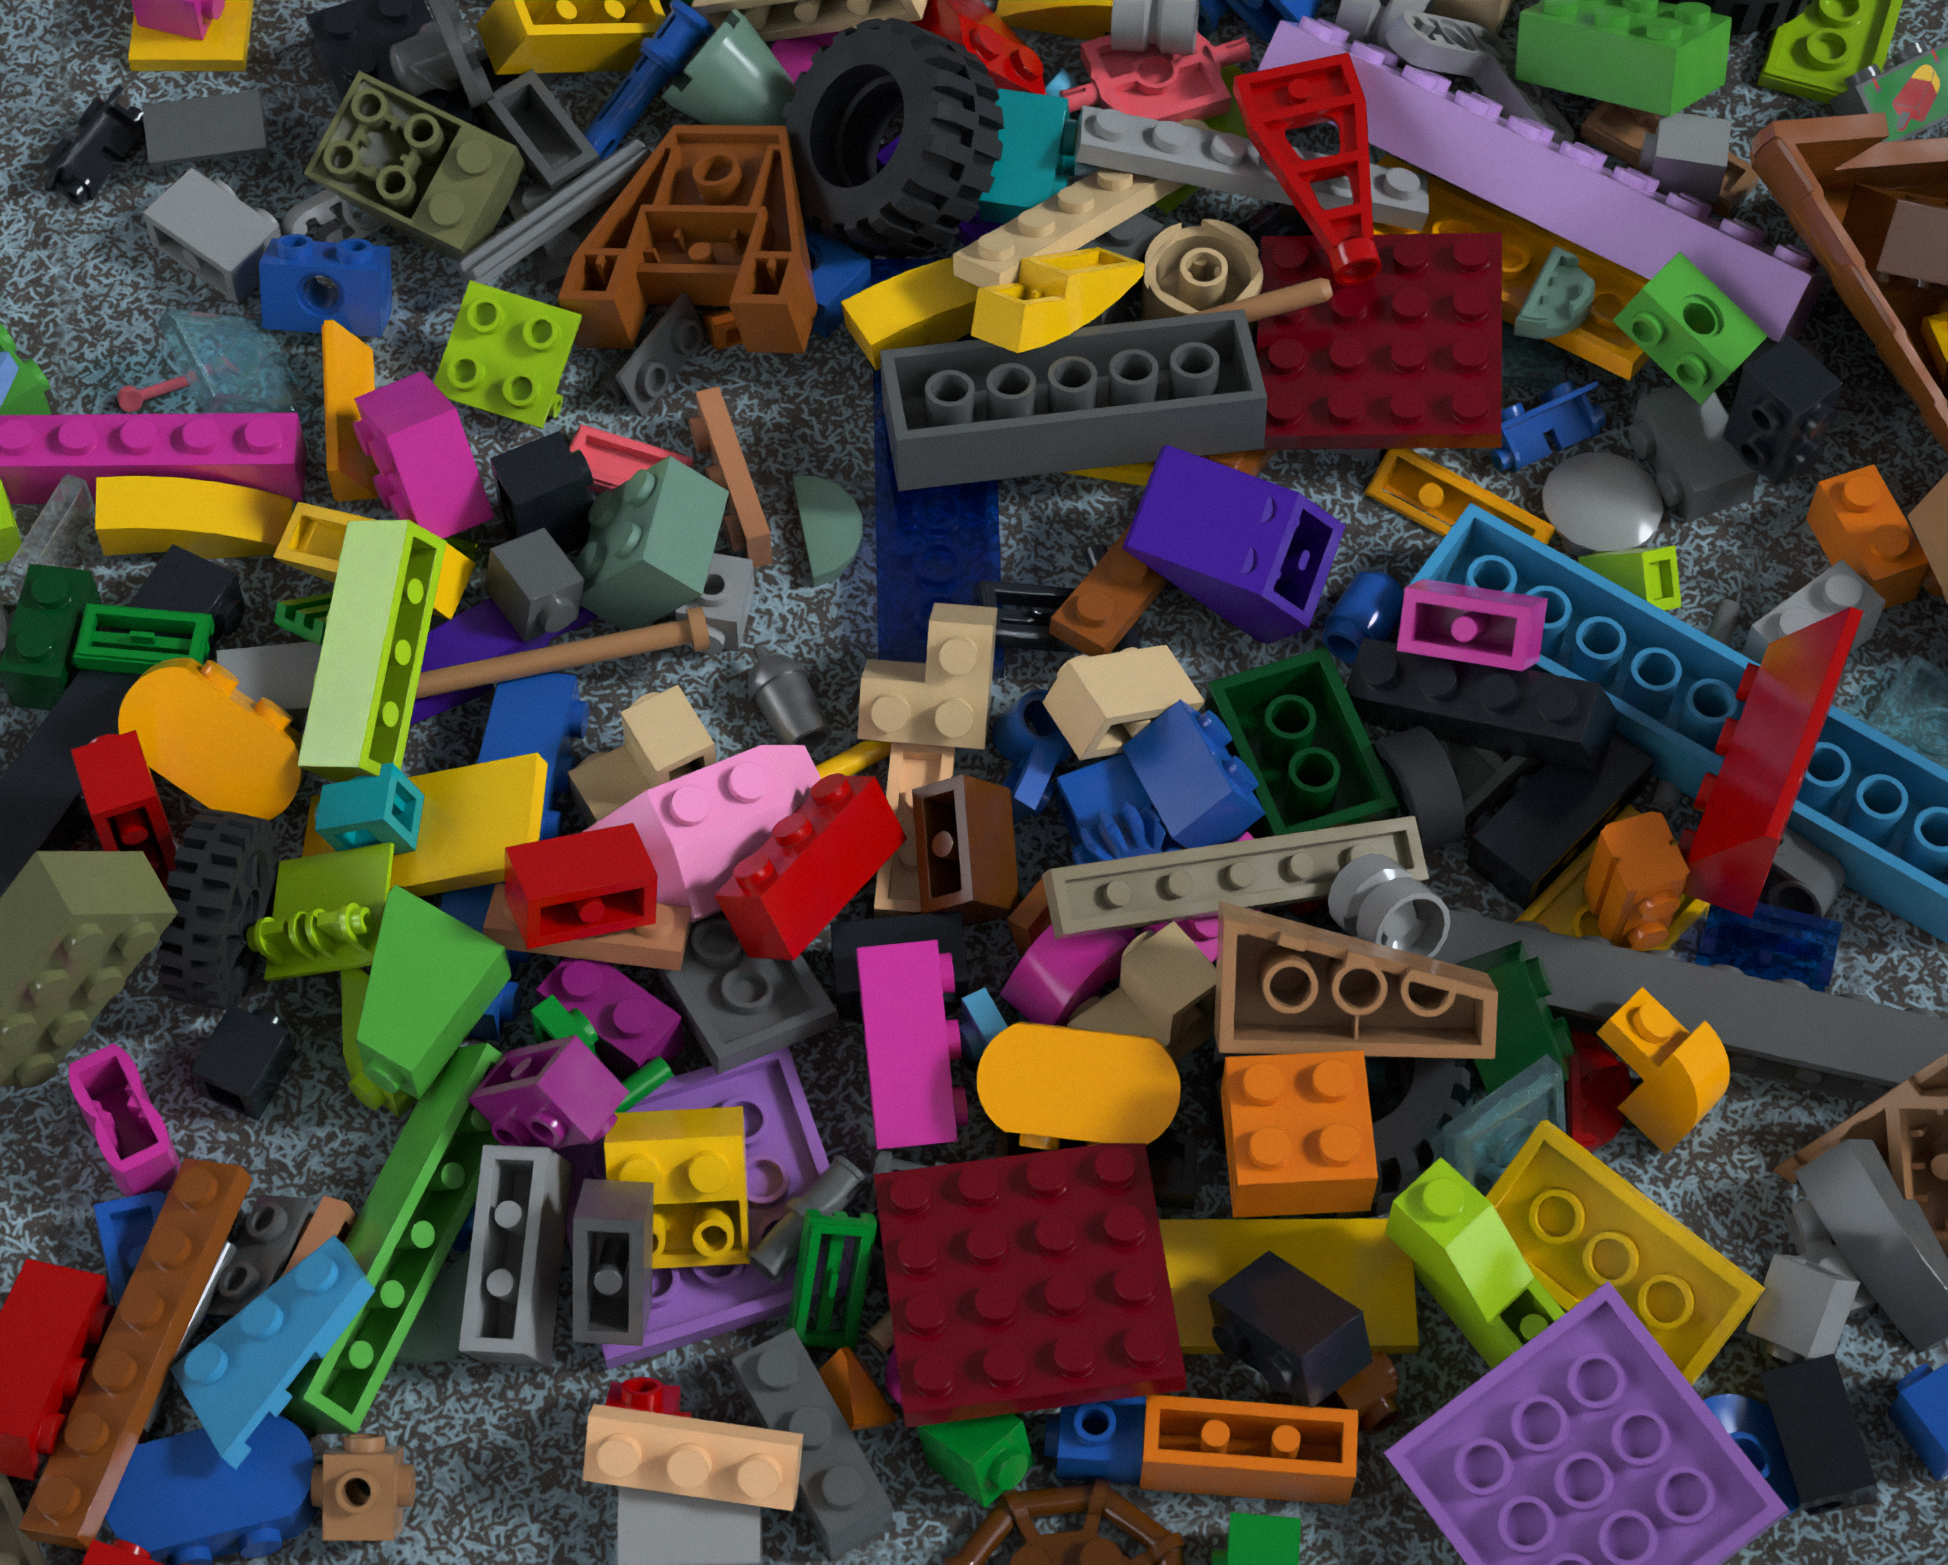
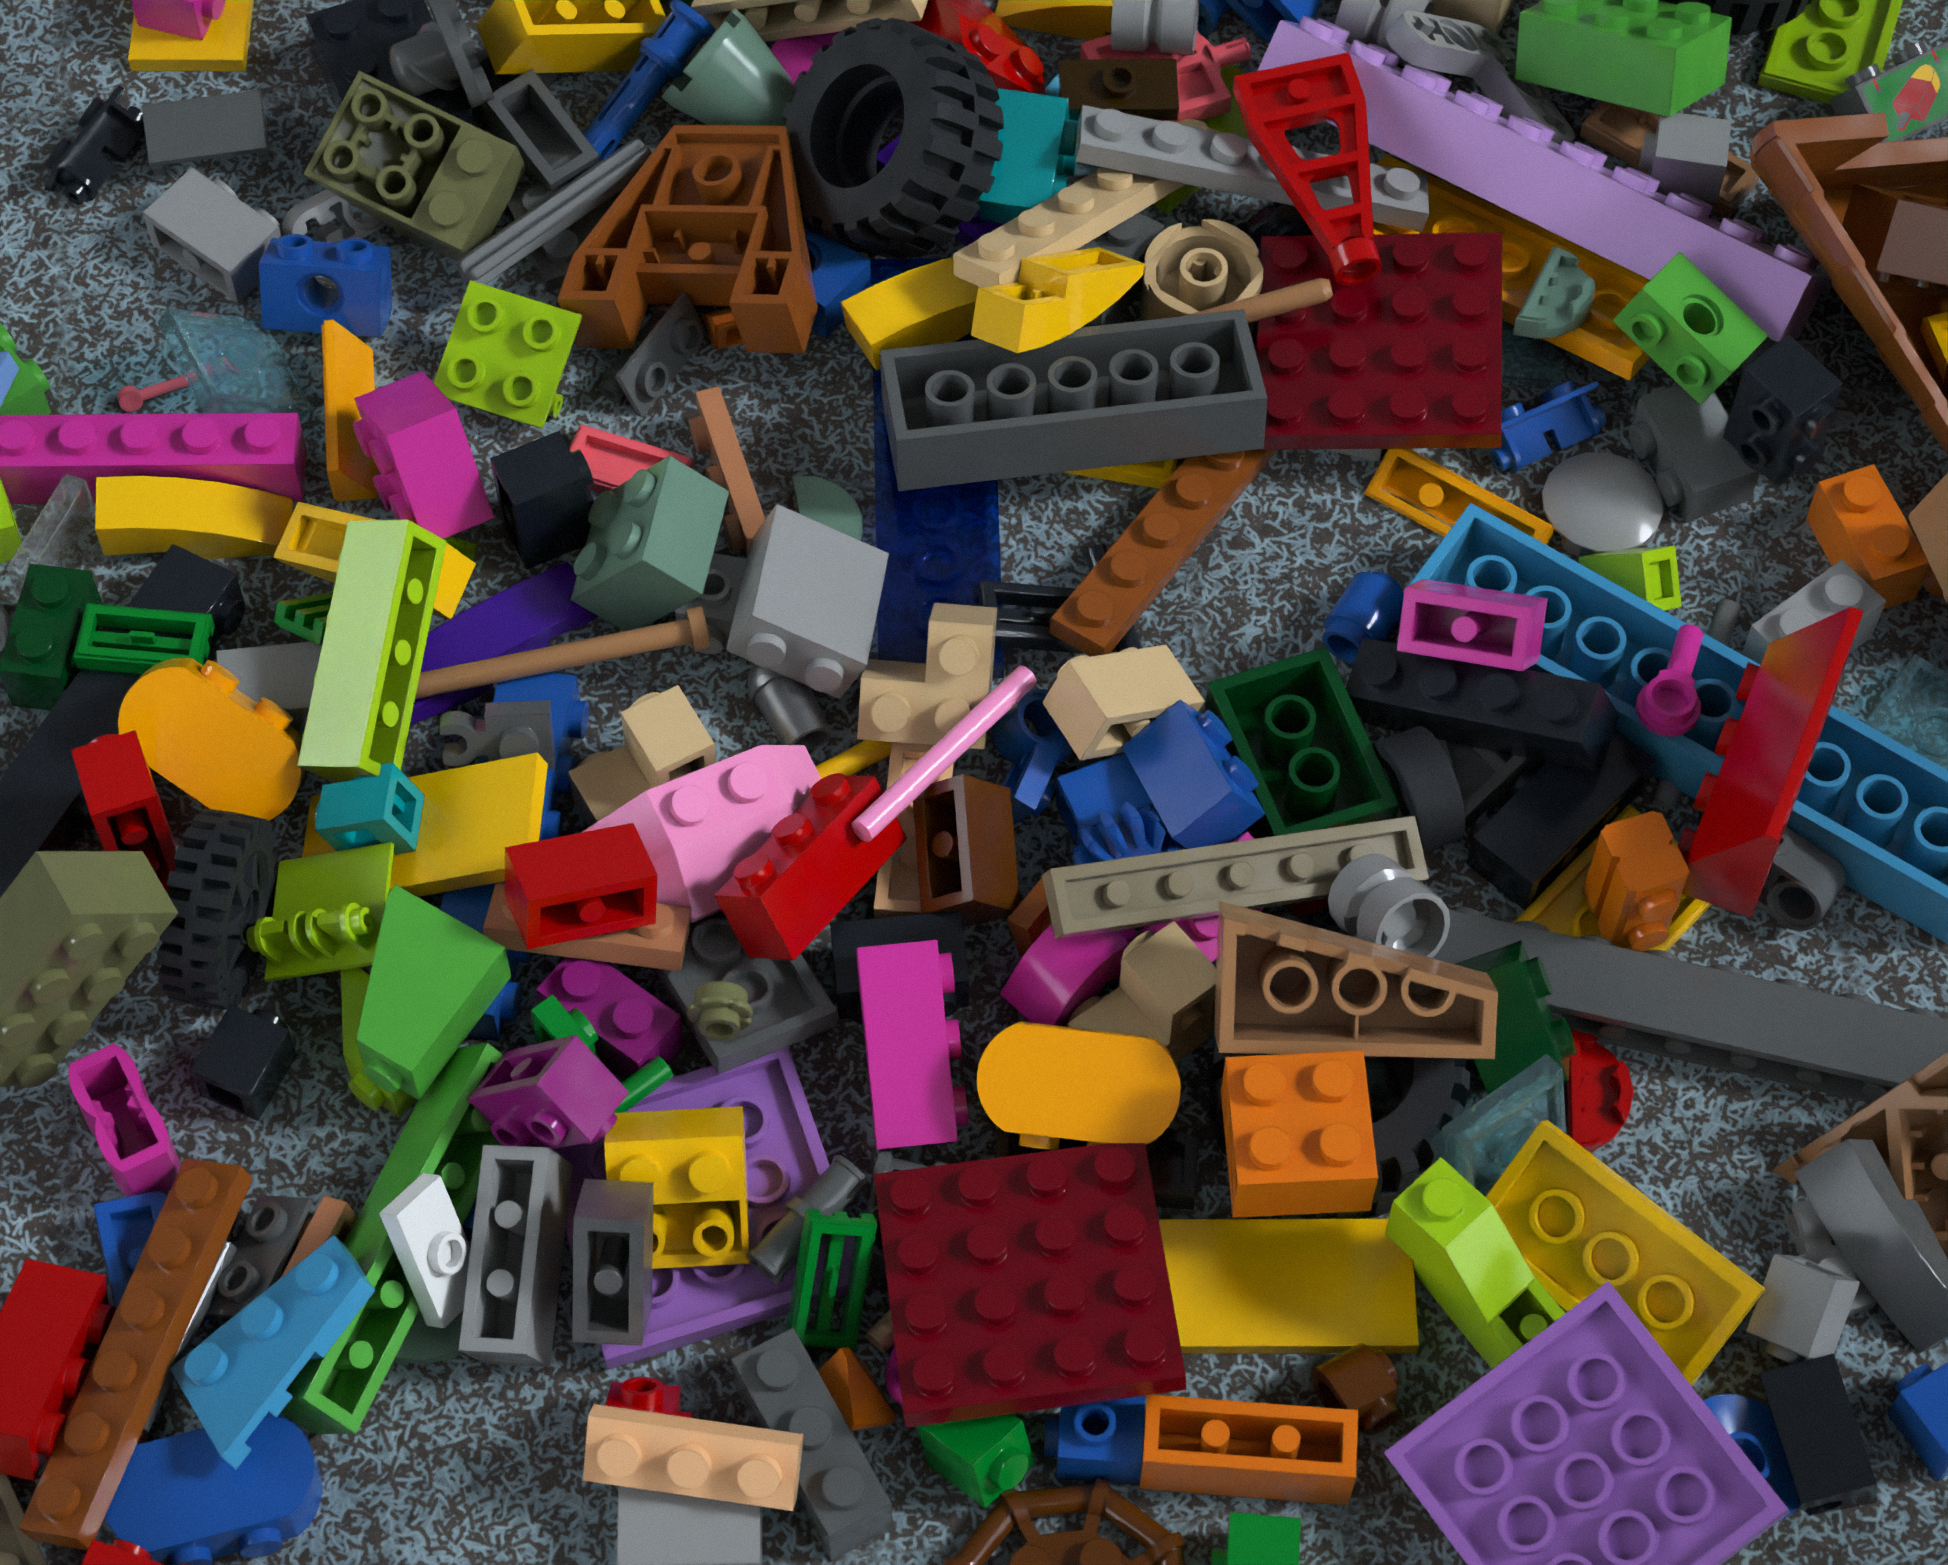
(348, 1510): medium nougat brick -> none
(430, 1248): none -> white plate
(505, 732): none -> dark grey plate
(534, 584): dark grey brick -> none
(720, 1010): none -> olive plate
(808, 602): none -> light grey brick
(943, 754): none -> bright pink bar
(979, 1023): medium azure plate -> none
(1127, 85): none -> dark brown plate
(1235, 543): dark purple slope -> none
(1289, 1329): black brick -> none
(1670, 701): none -> dark pink plate
(1680, 1069): light orange brick -> none
(1771, 944): clear blue hinge -> none

